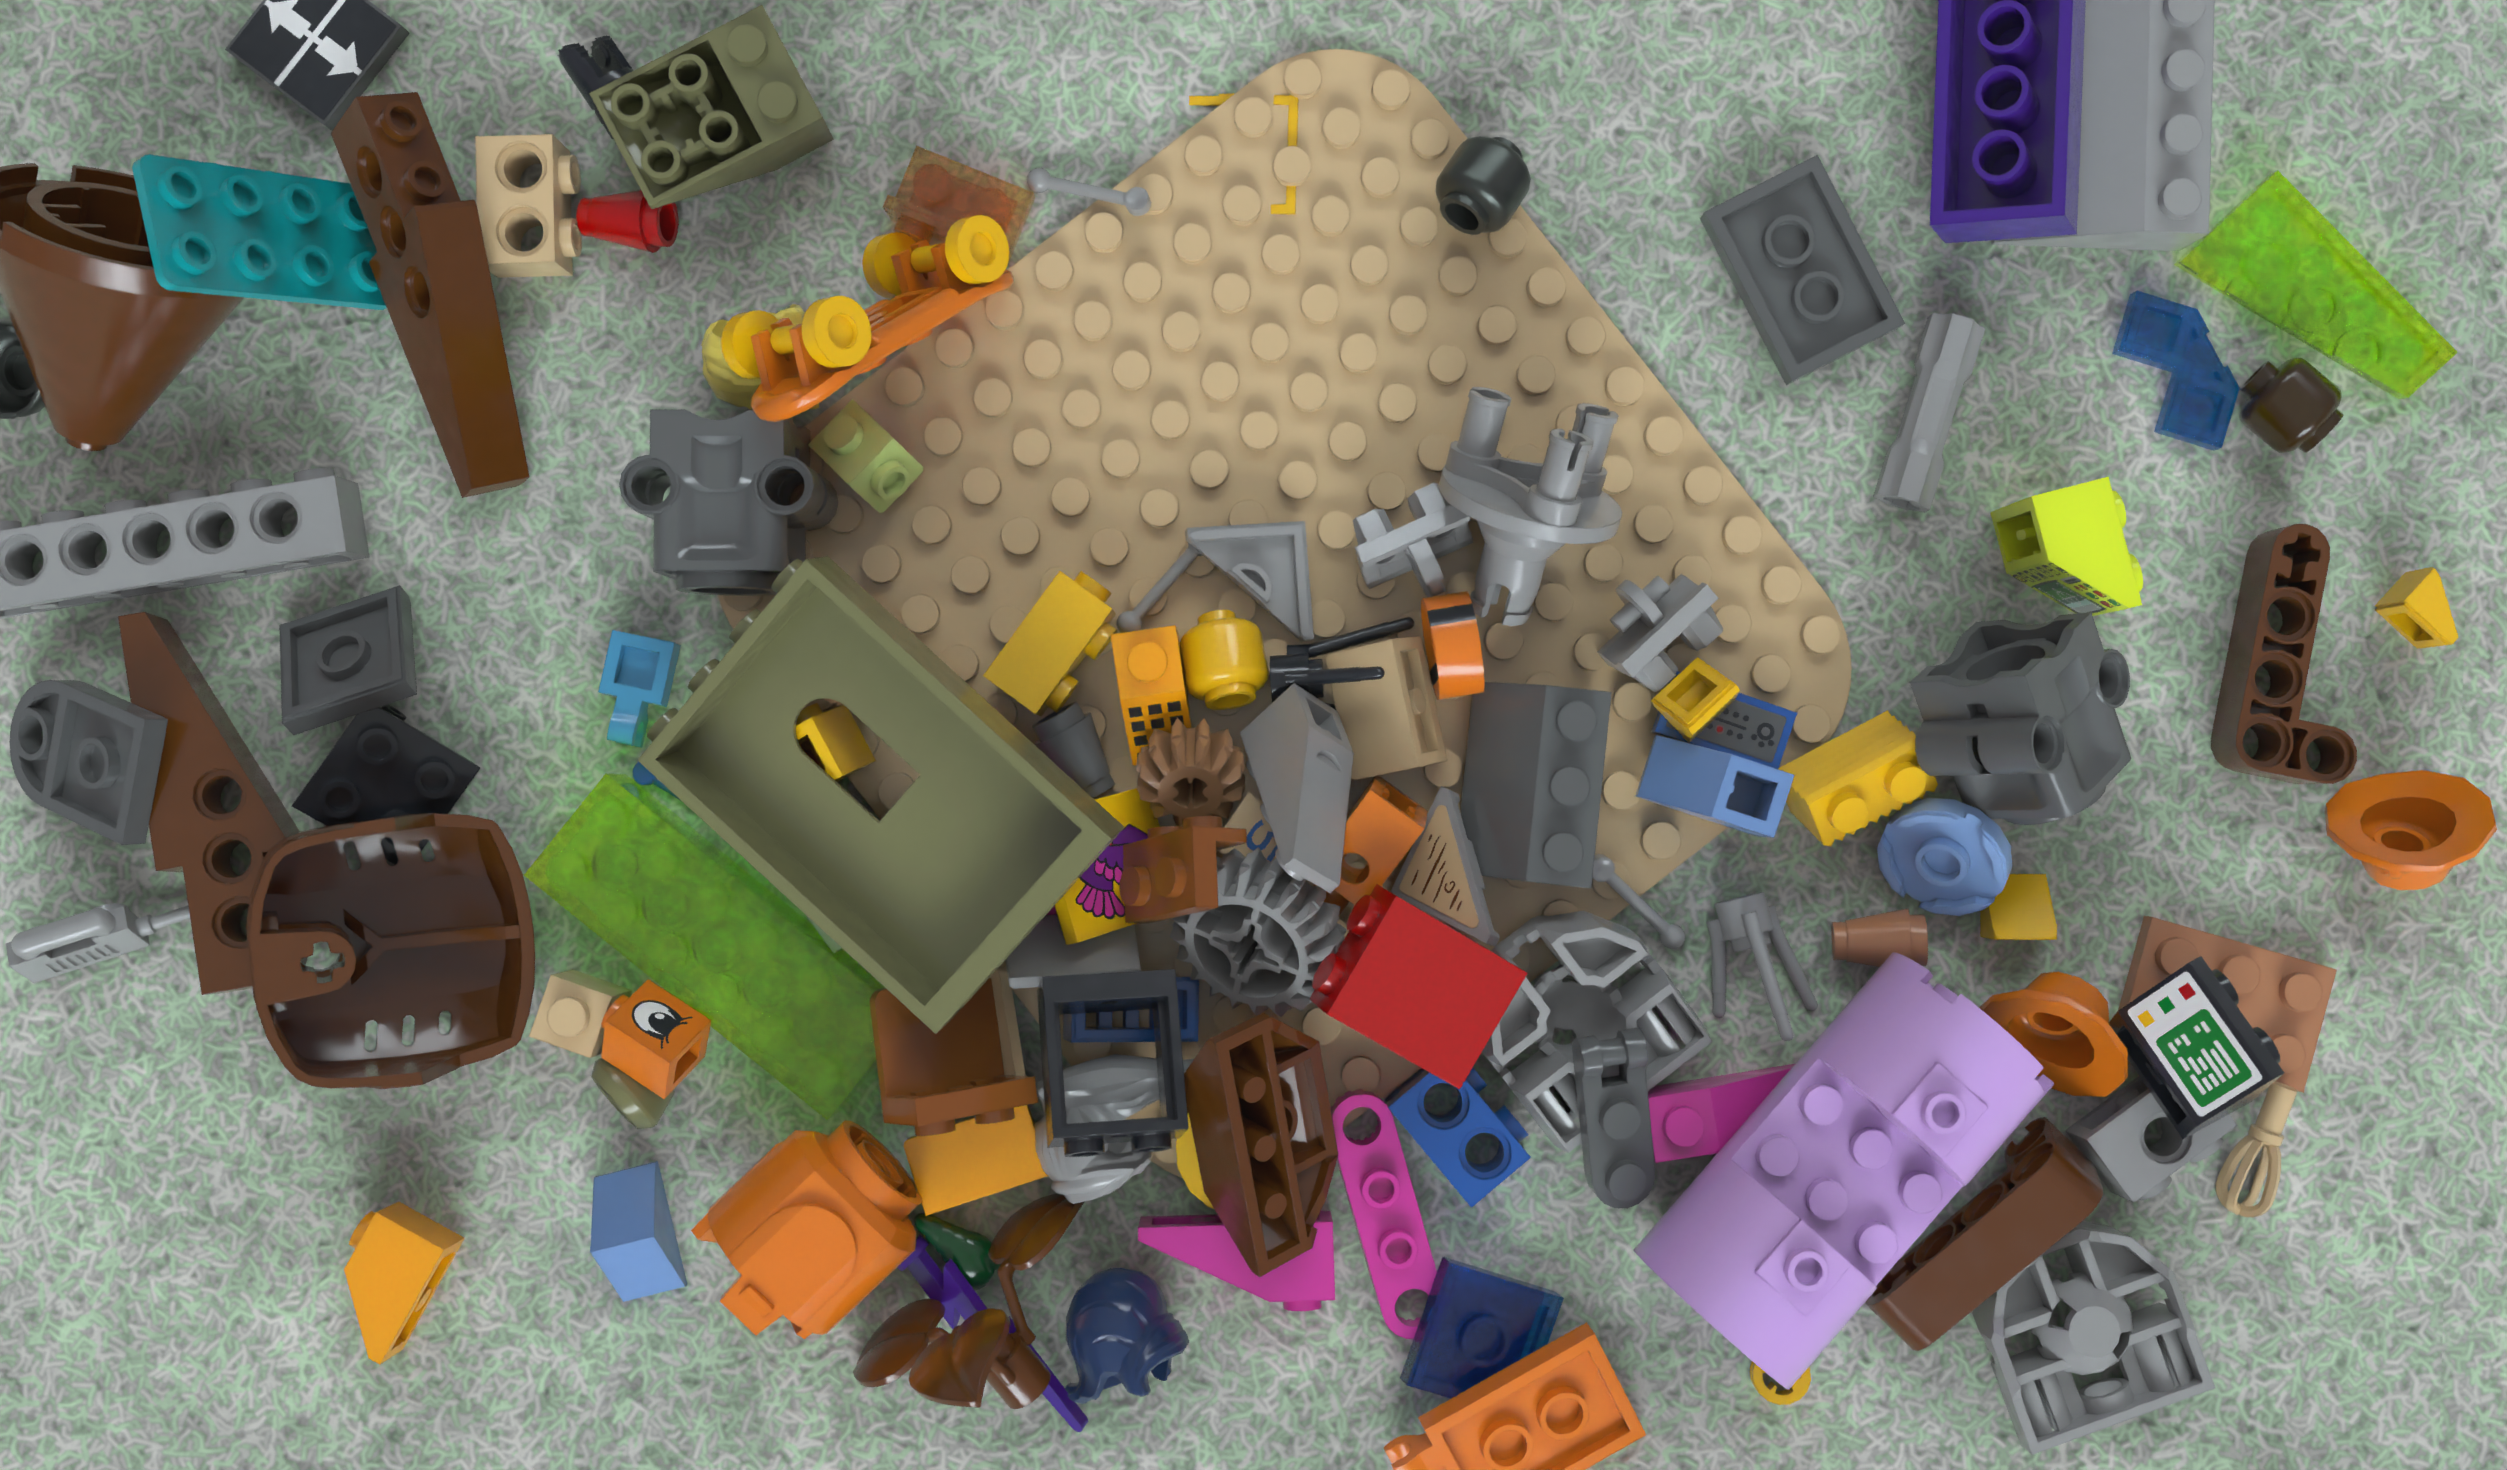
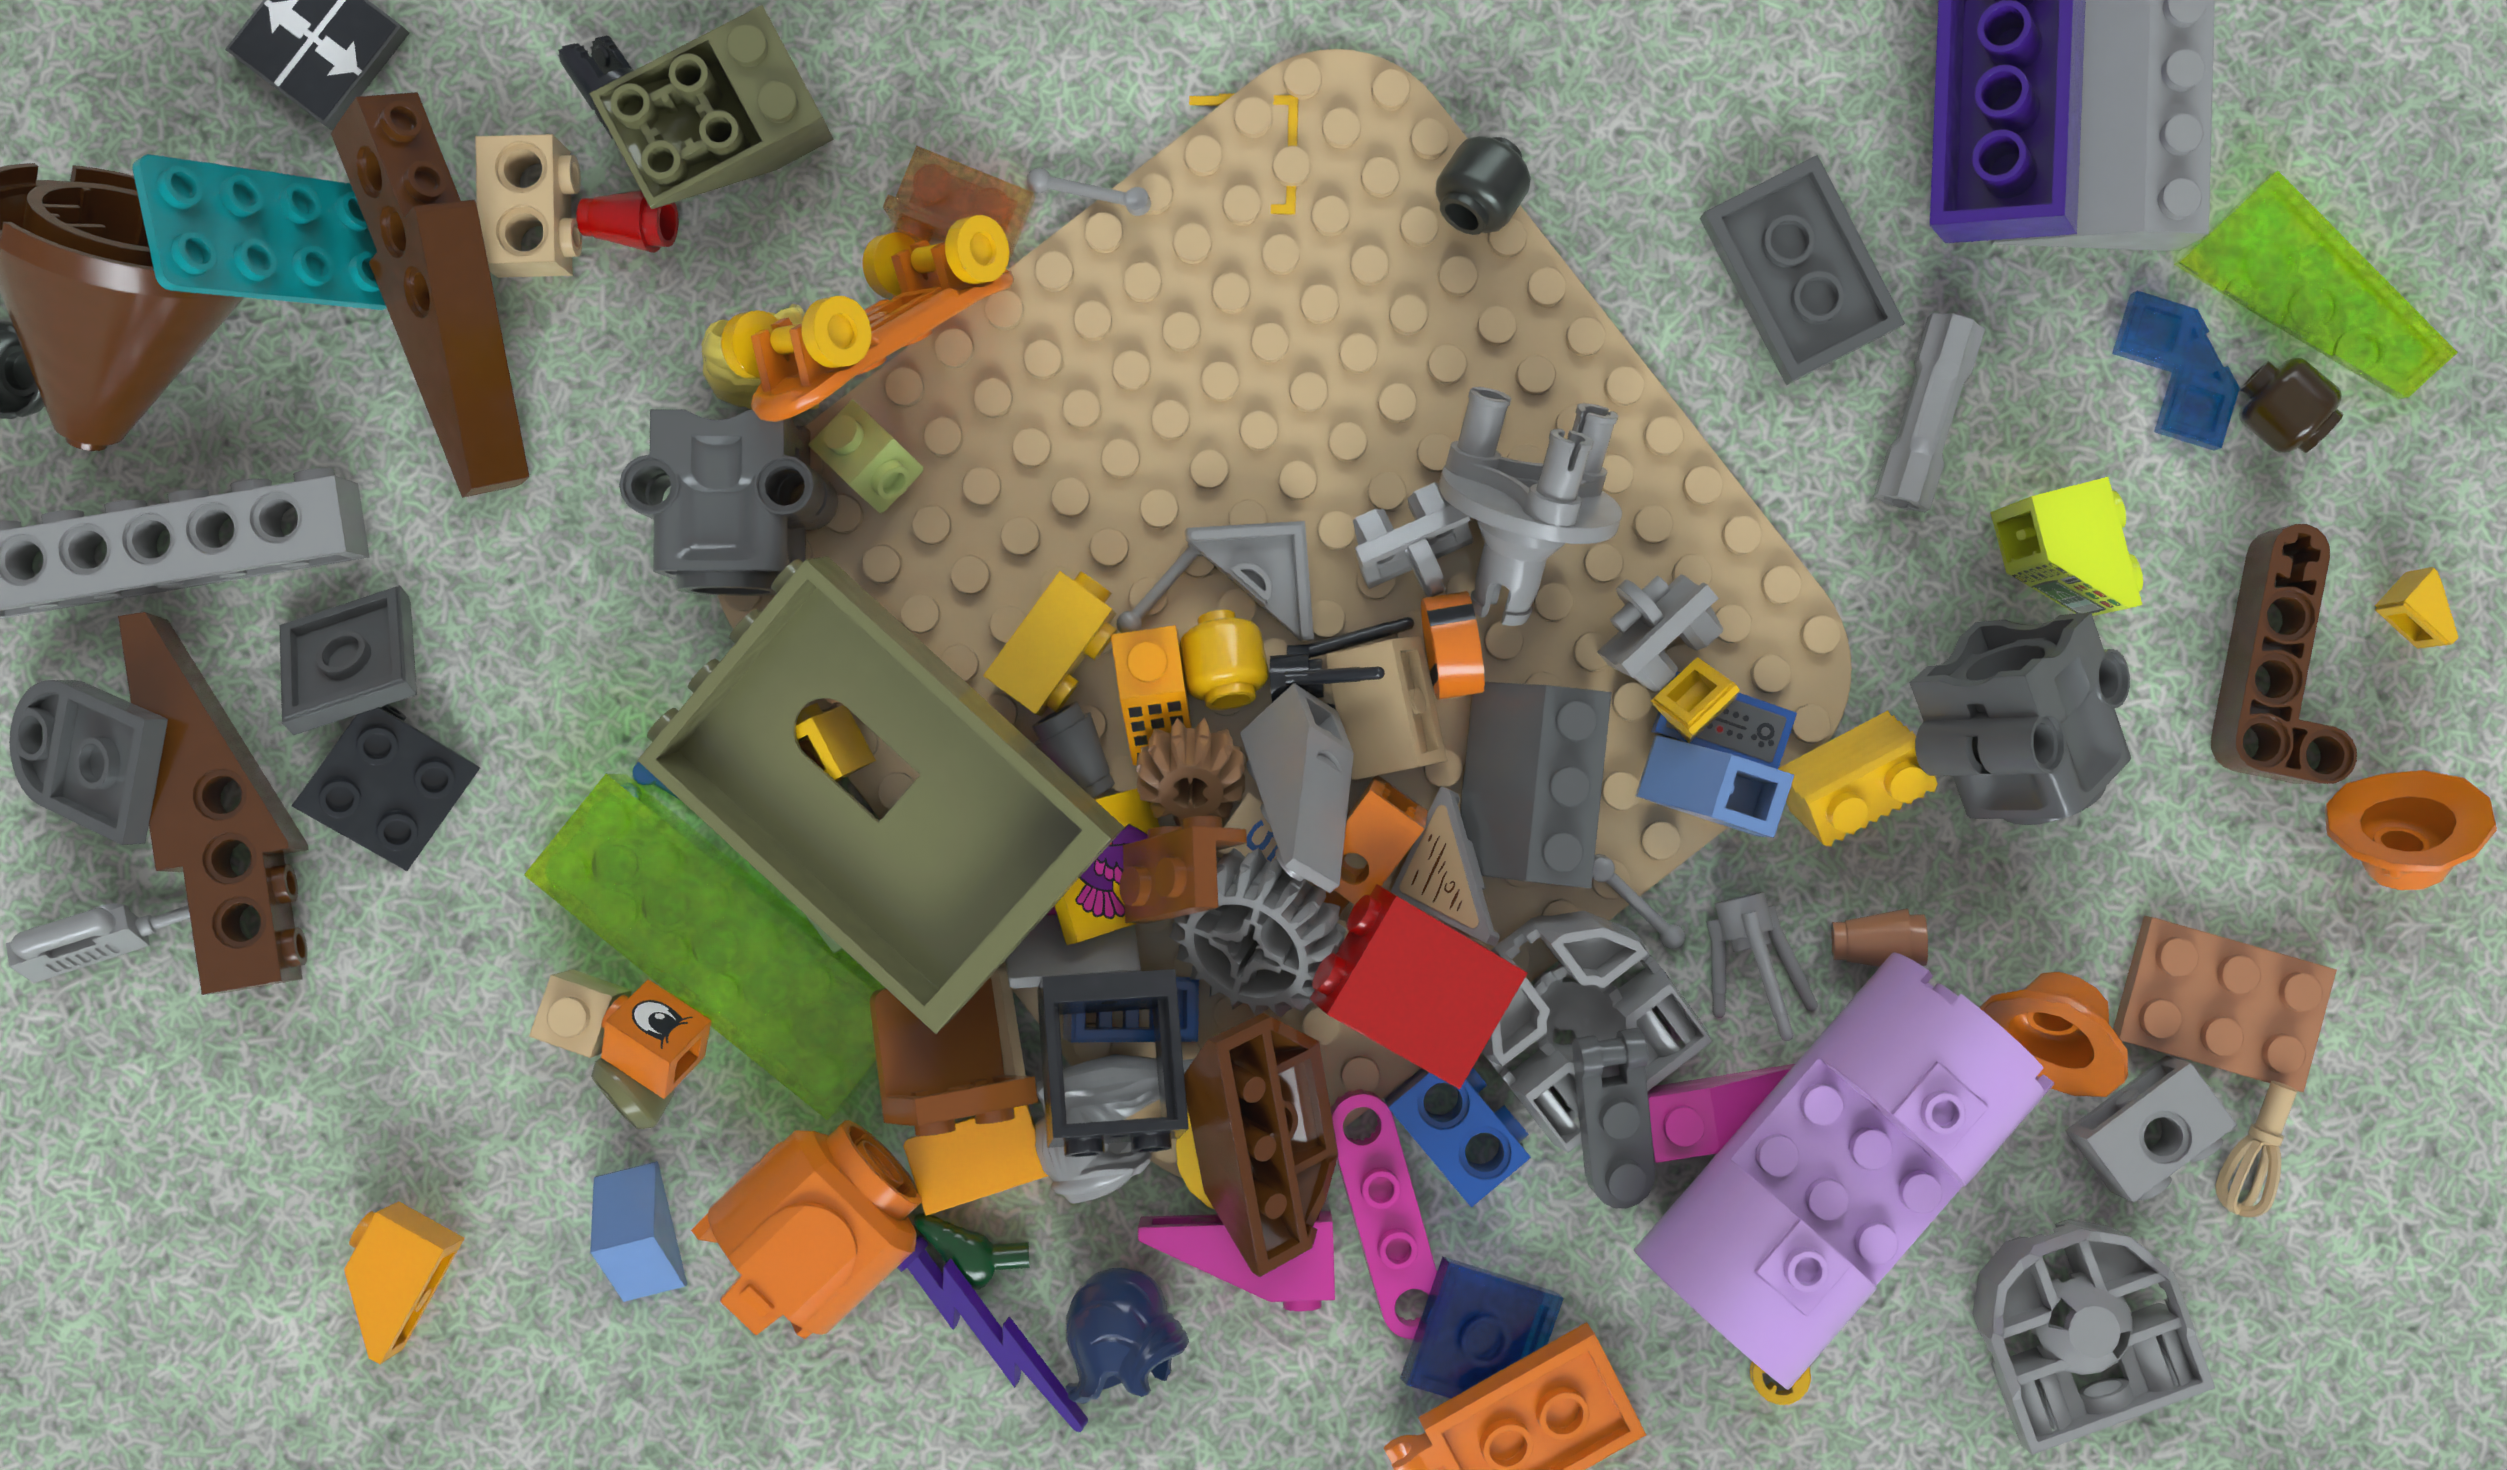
(407, 944): reddish brown piece -> none
(637, 673): dark azure plate -> none
(981, 1348): reddish brown plant -> none
(1945, 856): light blue tile -> none
(1990, 1238): reddish brown beam -> none
(2020, 911): yellow slope -> none
(2196, 1047): slope -> none

